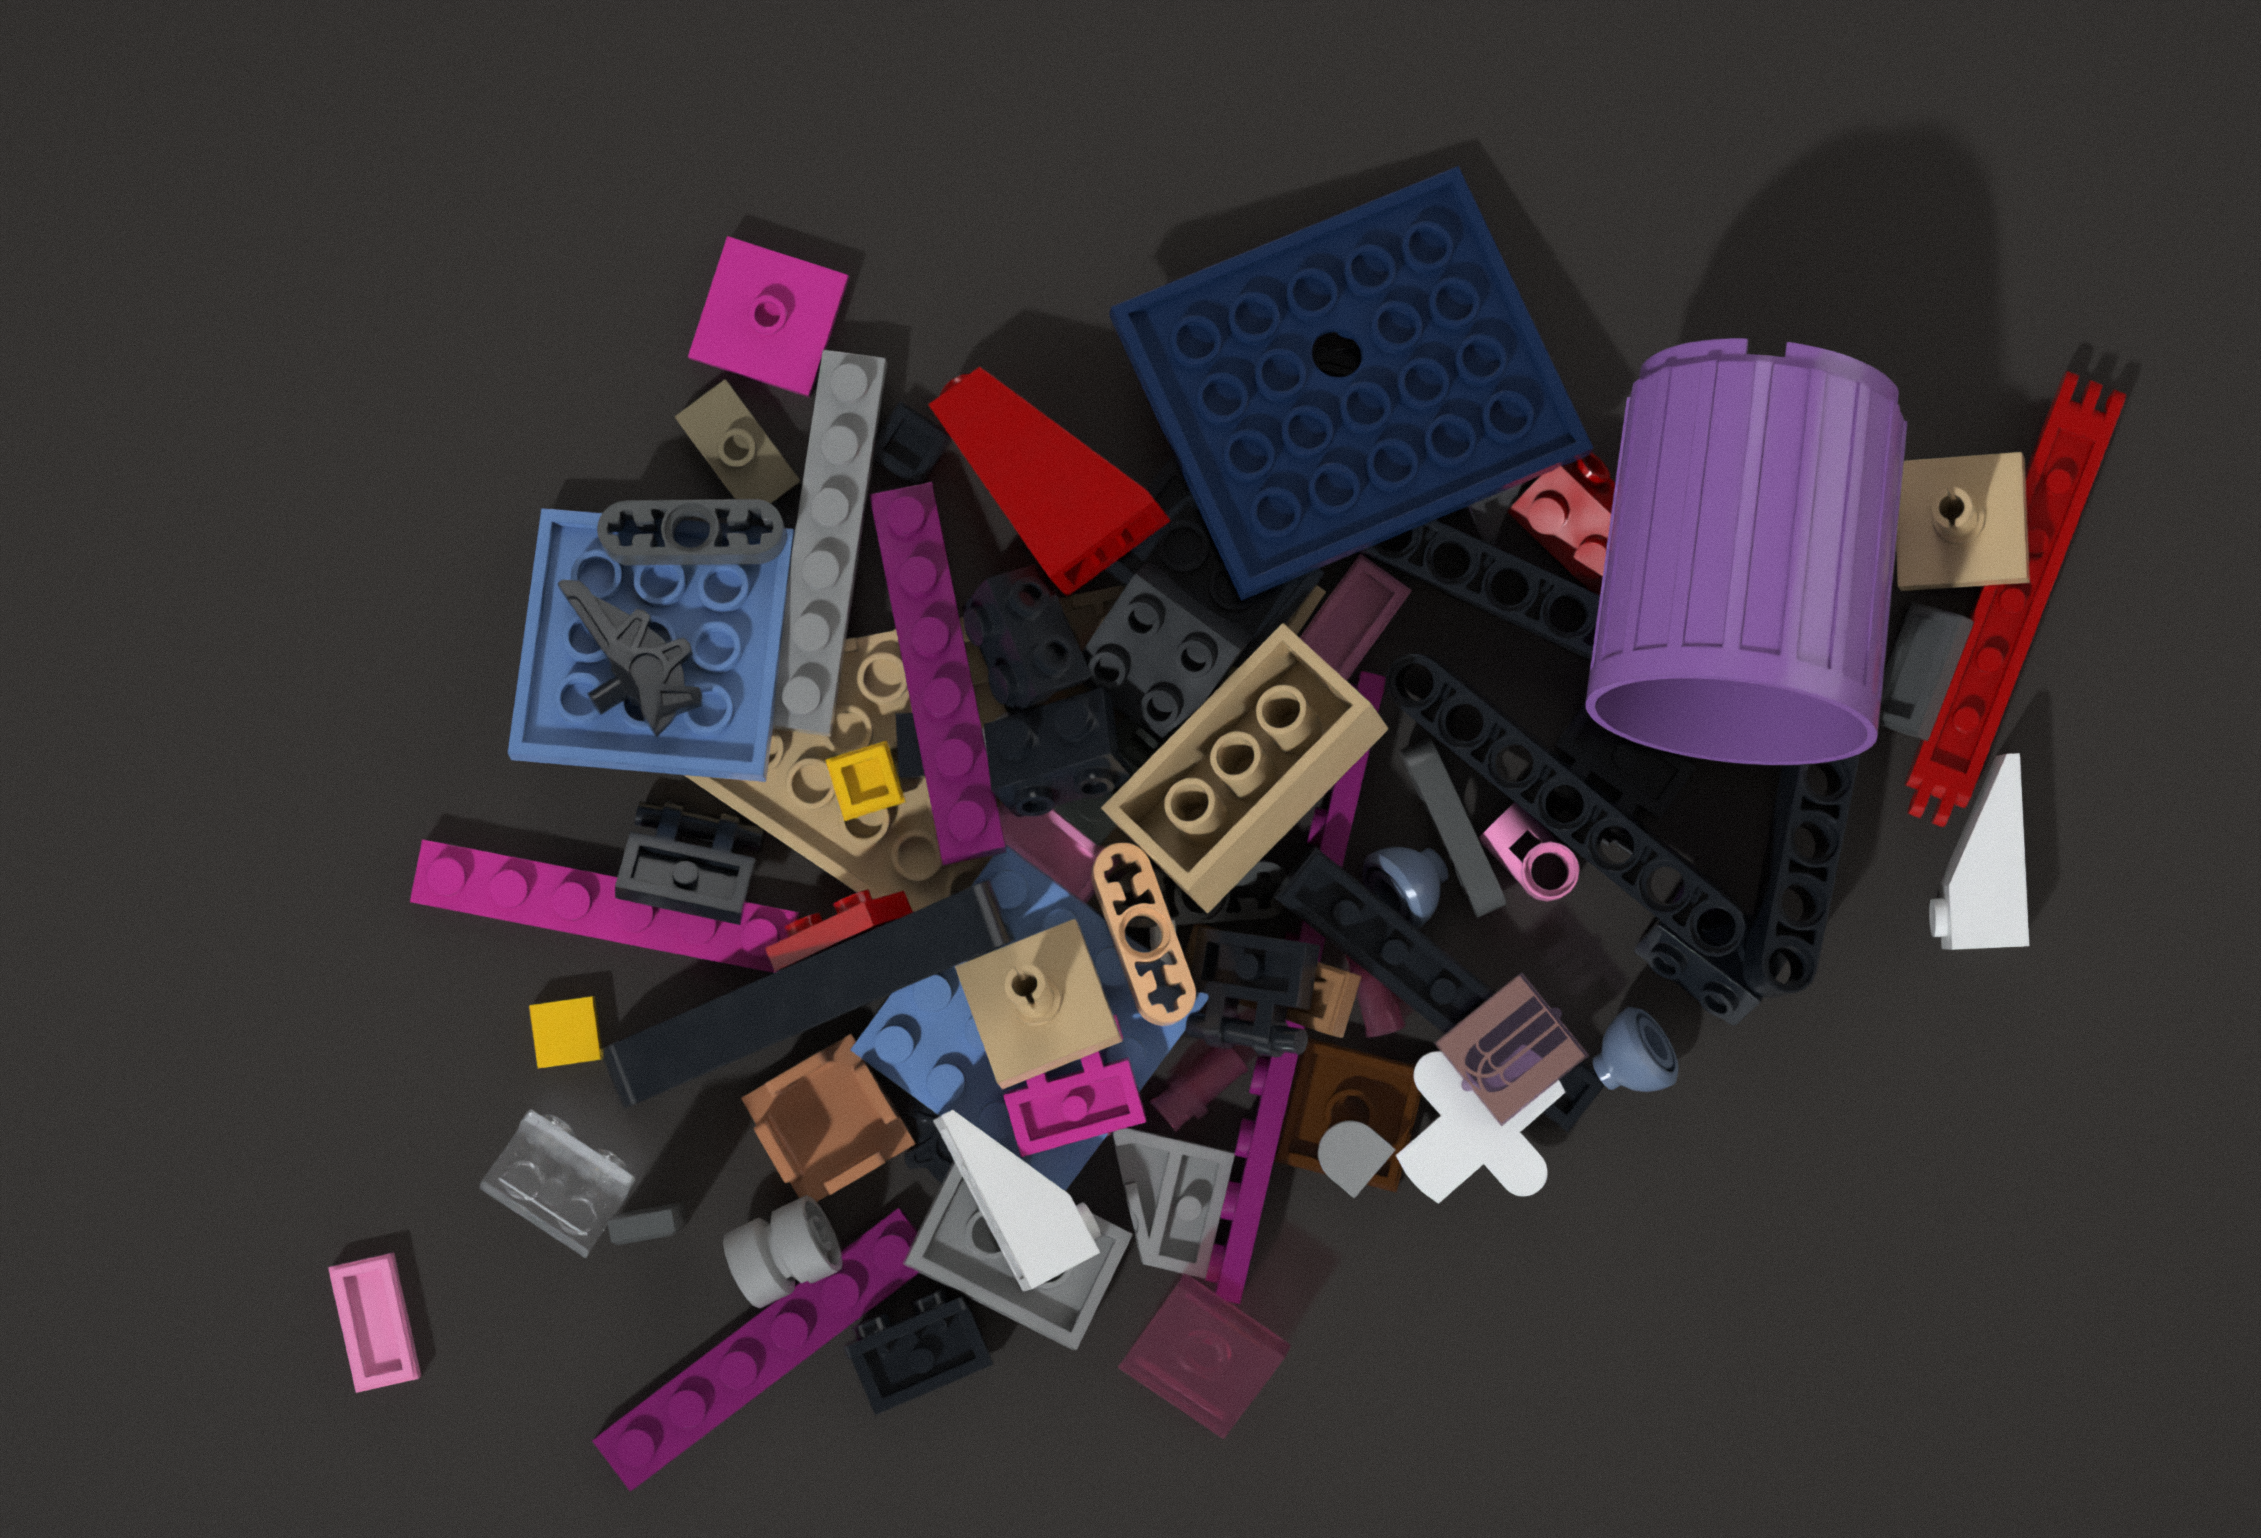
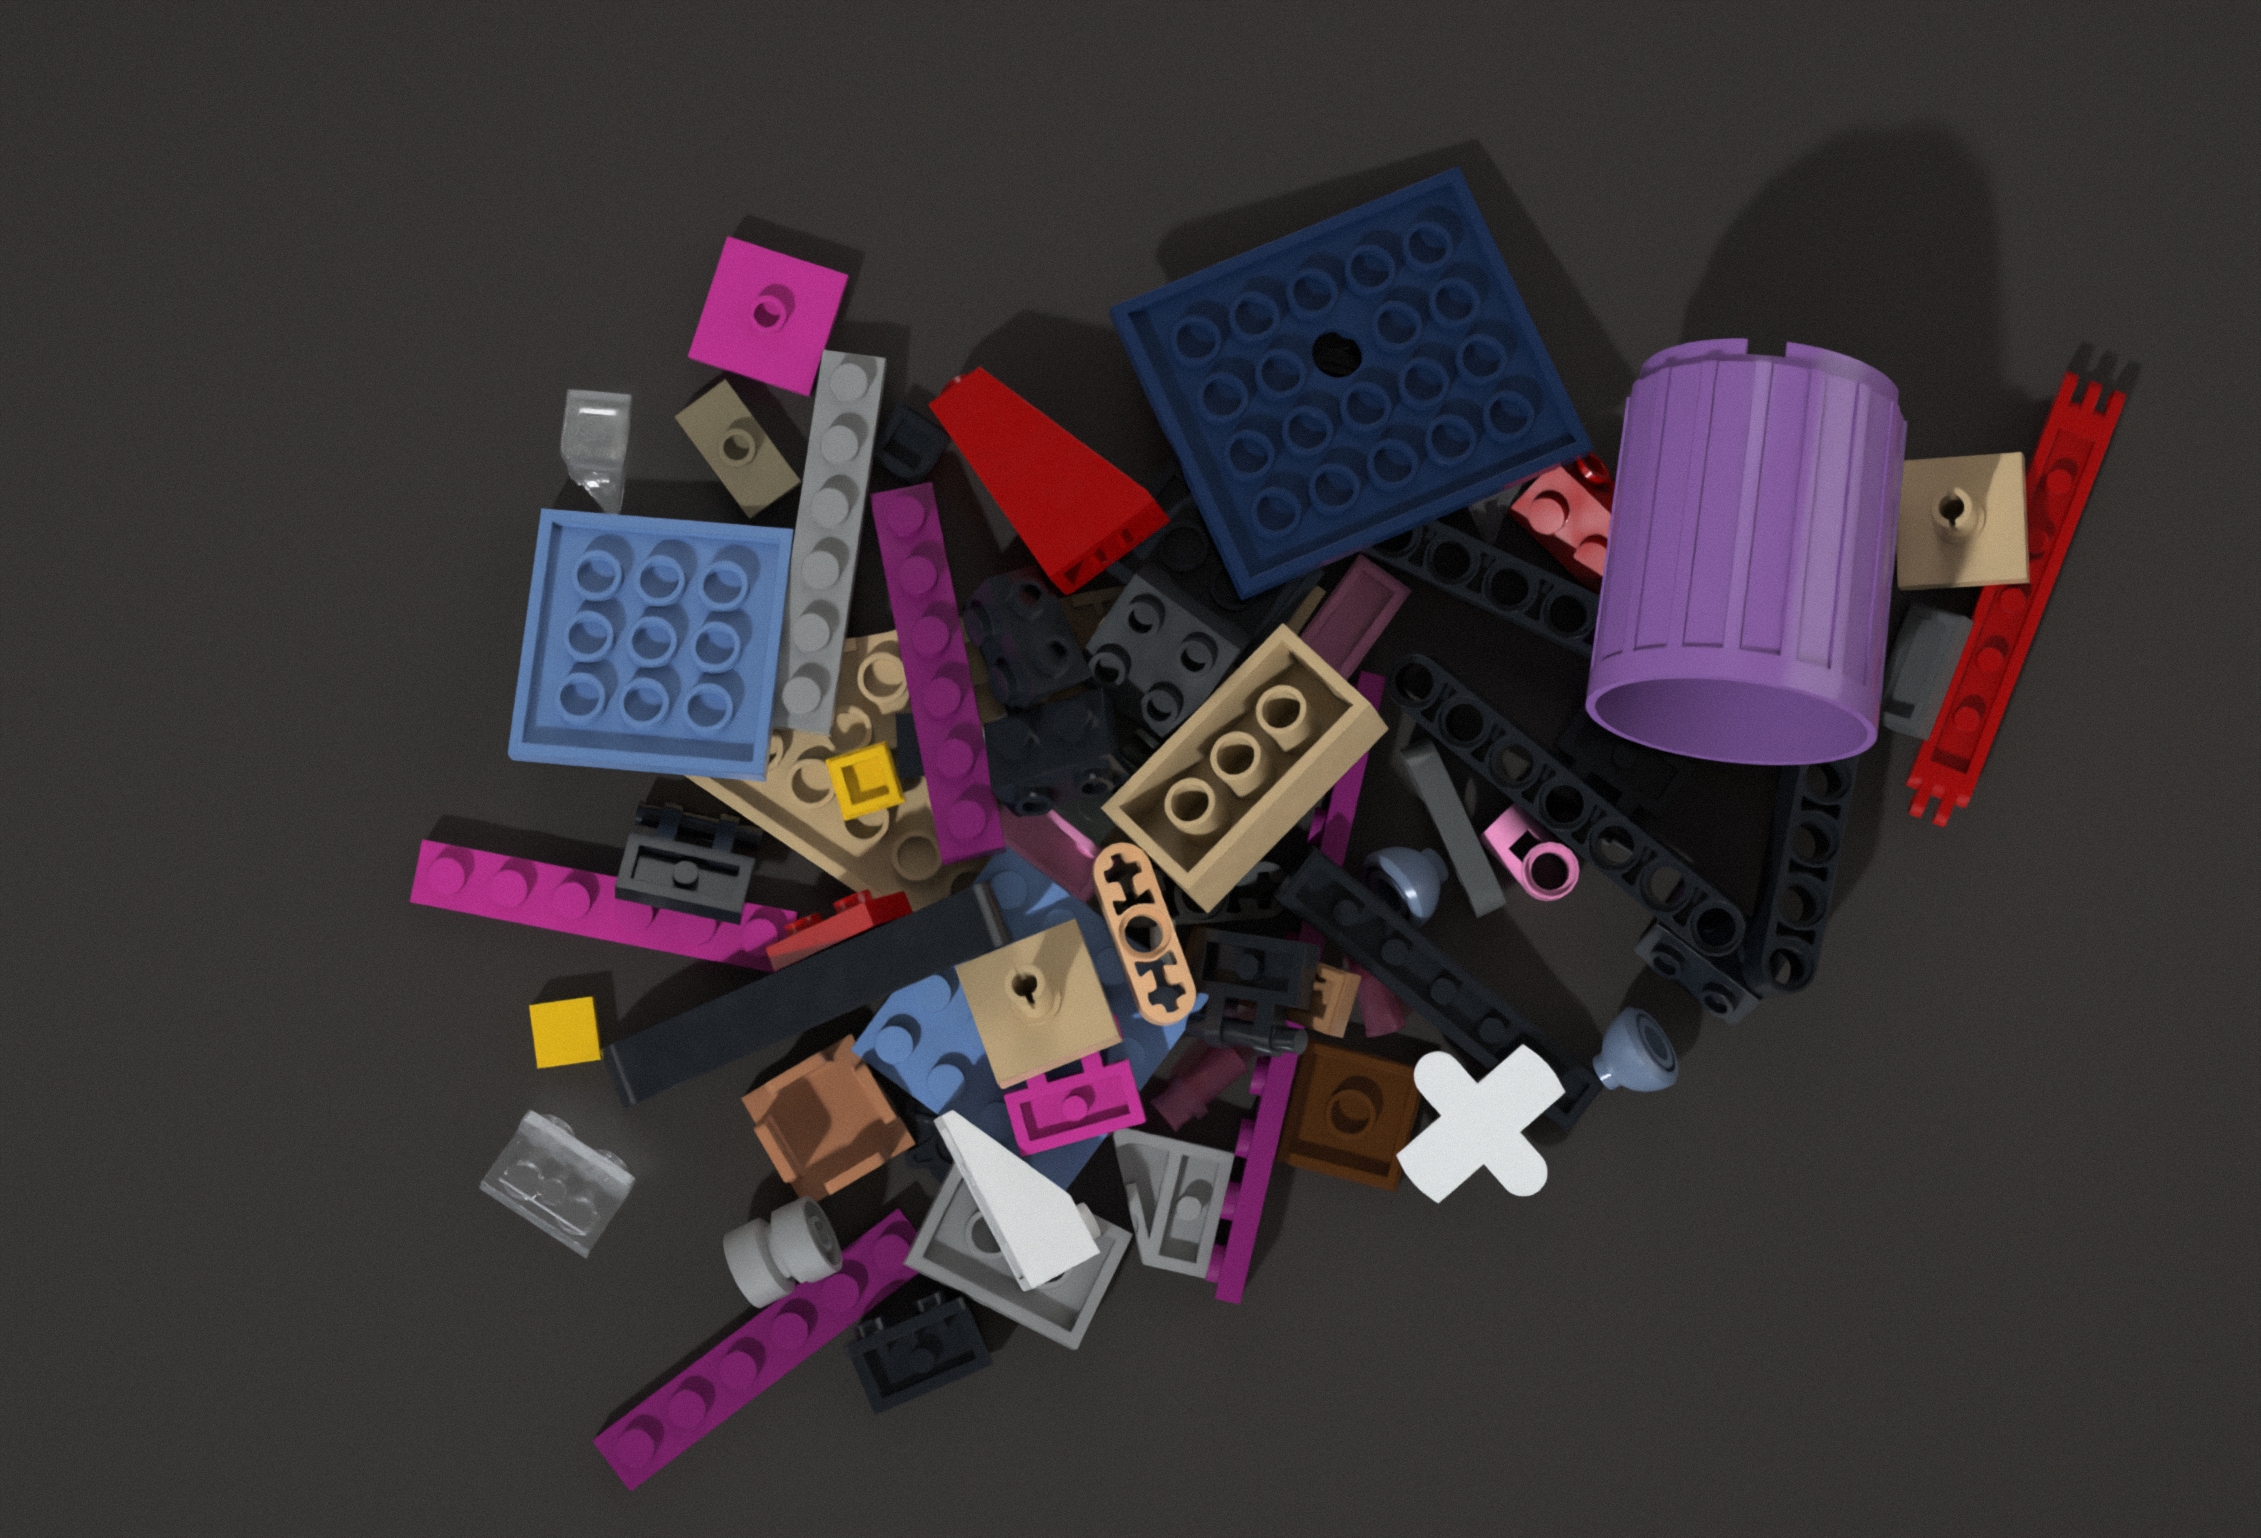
(375, 1322): bright pink tile -> none
(596, 444): none -> clear slope
(641, 662): black piece -> none
(647, 1223): dark grey tile -> none
(739, 518): dark grey beam -> none
(1204, 1356): clear pink tile -> none
(1352, 1154): light grey tile -> none
(1511, 1049): piece -> none
(1985, 880): white slope -> none

